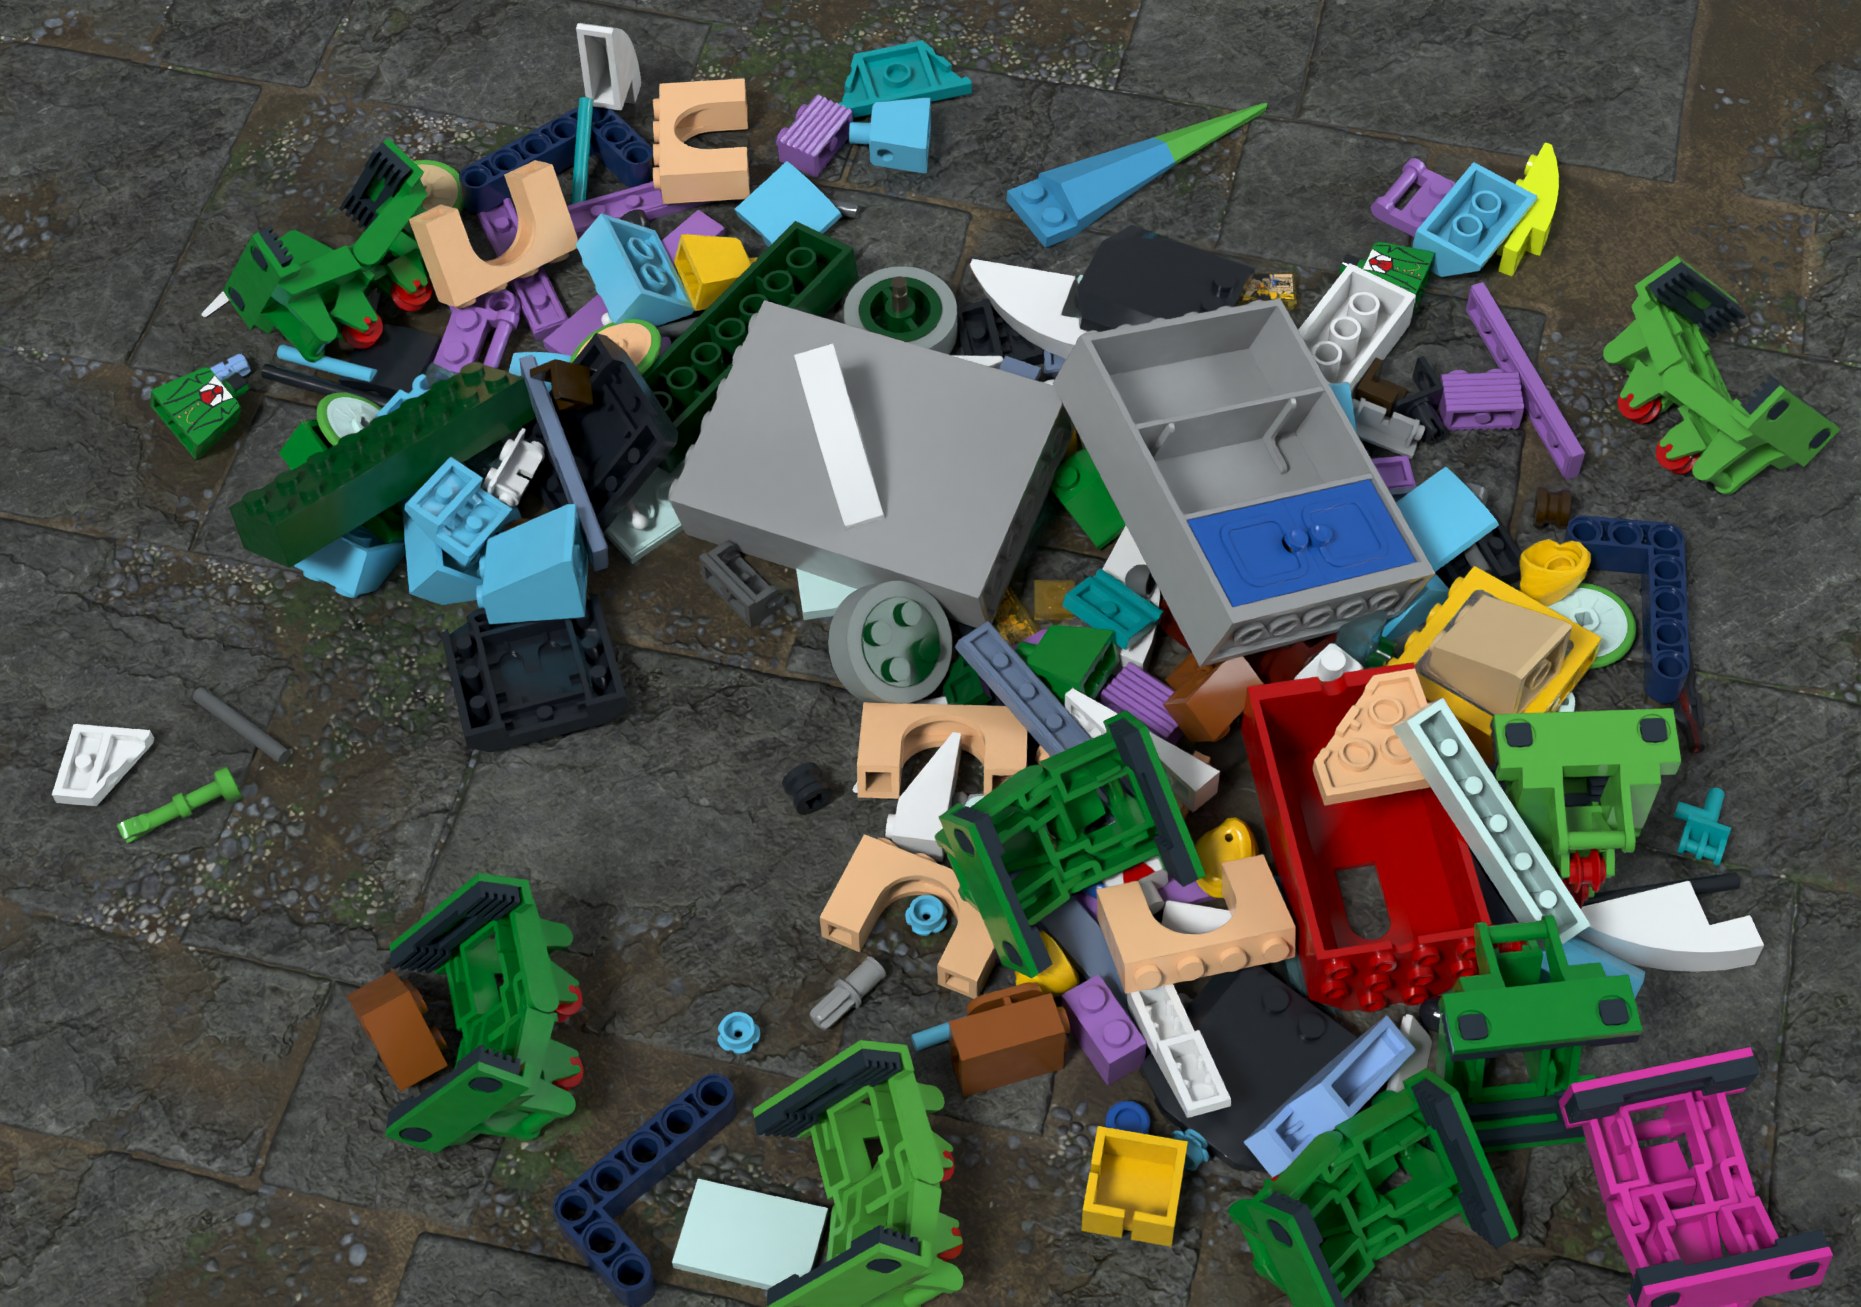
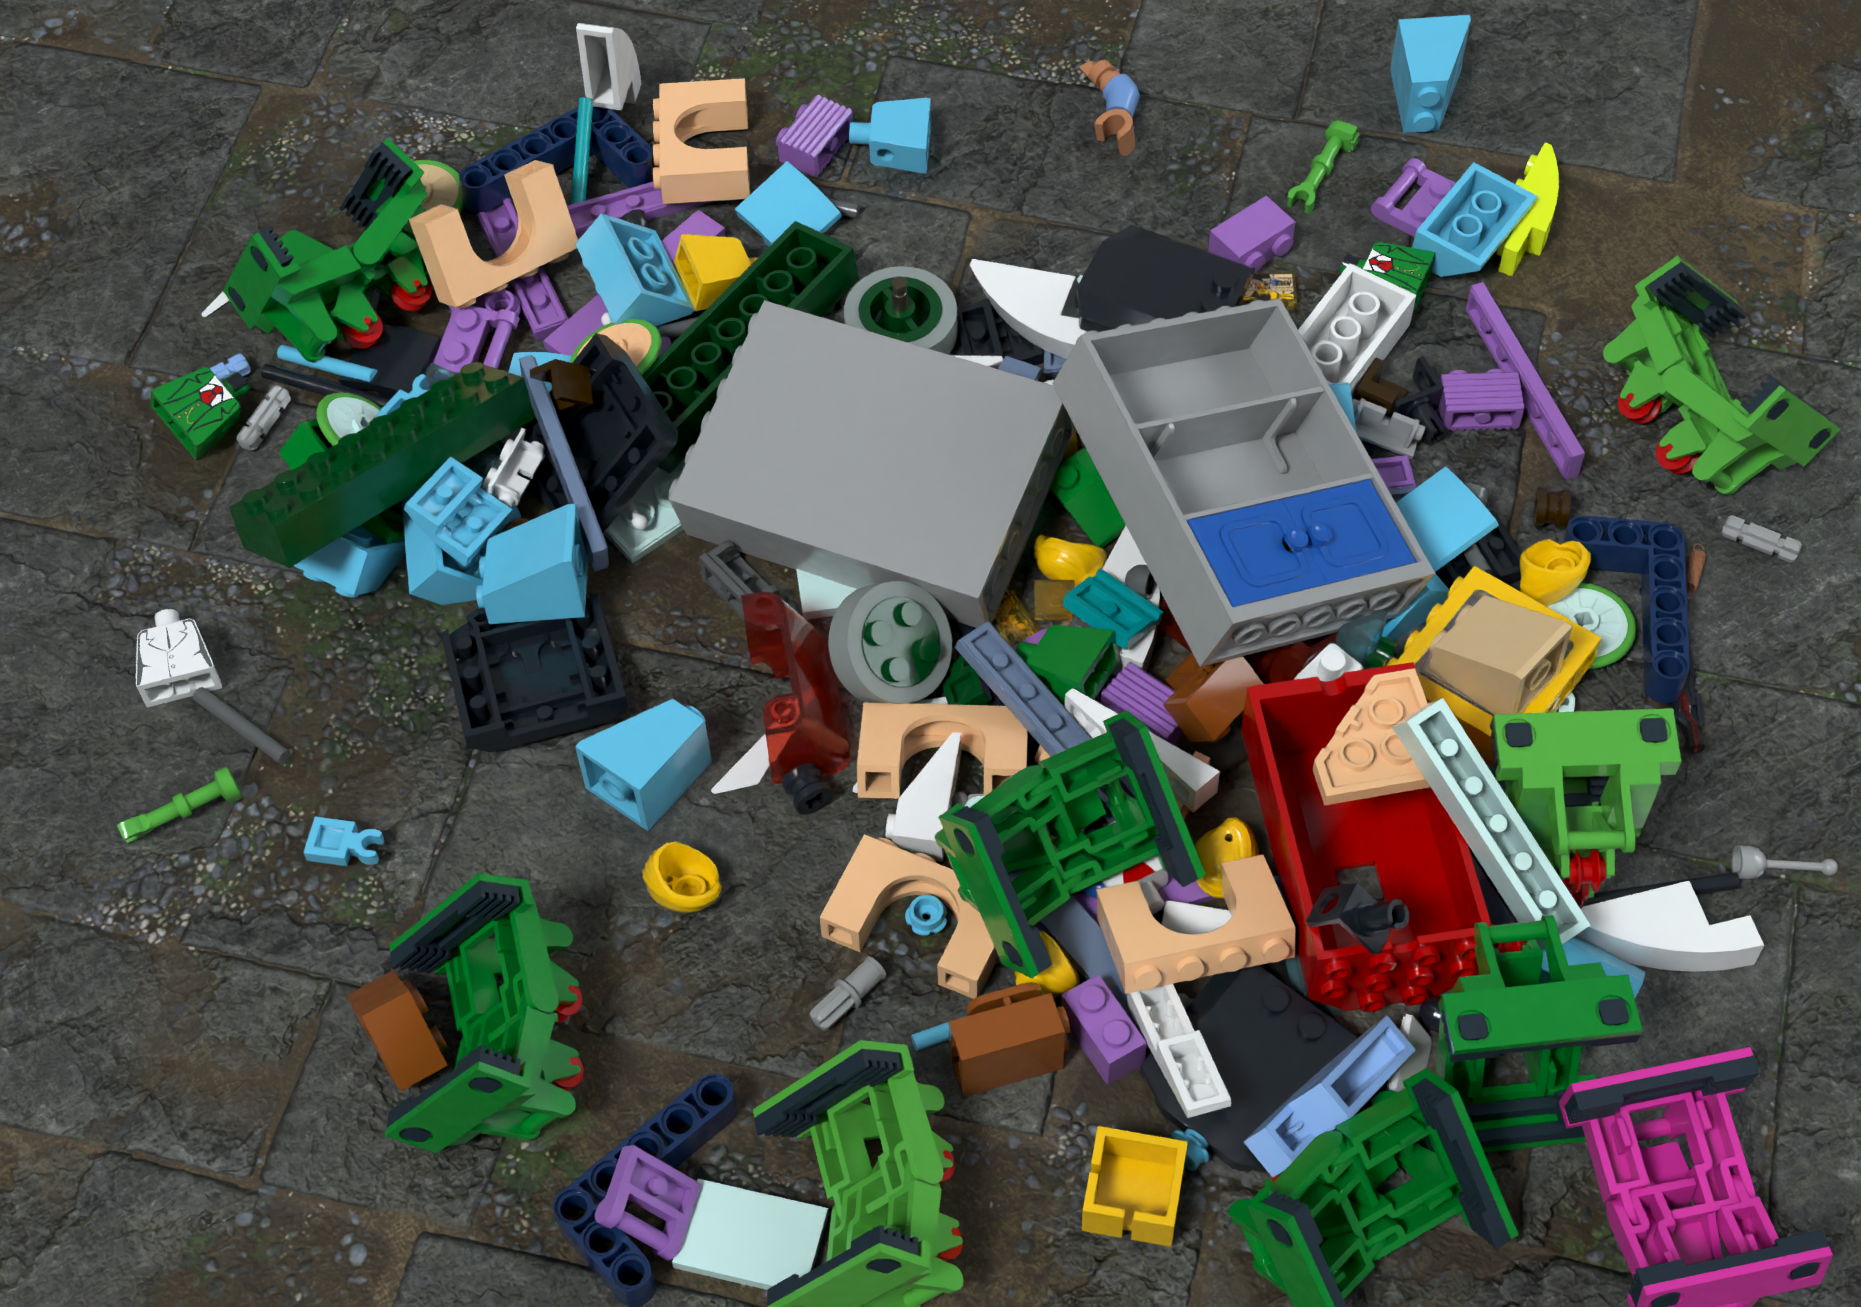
(97, 761): white wing -> none
(173, 660): none -> white torso
(263, 418): none -> light grey axle
(336, 840): none -> medium azure plate
(646, 760): none -> medium azure slope
(654, 1188): none -> medium lavender plate
(681, 878): none -> yellow hair
(738, 1022): medium azure plate -> none
(747, 770): none -> white sticker
(810, 719): none -> clear red windscreen
(839, 436): white slope -> none
(900, 74): teal wing -> none
(1068, 560): none -> yellow hair
(1081, 192): dark azure plate -> none
(1121, 102): none -> nougat piece
(1128, 1117): blue tile -> none
(1254, 234): none -> medium lavender brick
(1339, 136): none -> bright green piece
(1359, 914): none -> black bracket
(1426, 68): none -> medium azure slope
(1694, 569): none -> nougat piece
(1702, 832): teal arm -> none
(1751, 862): none -> light grey hinge
(1761, 539): none -> light grey axle

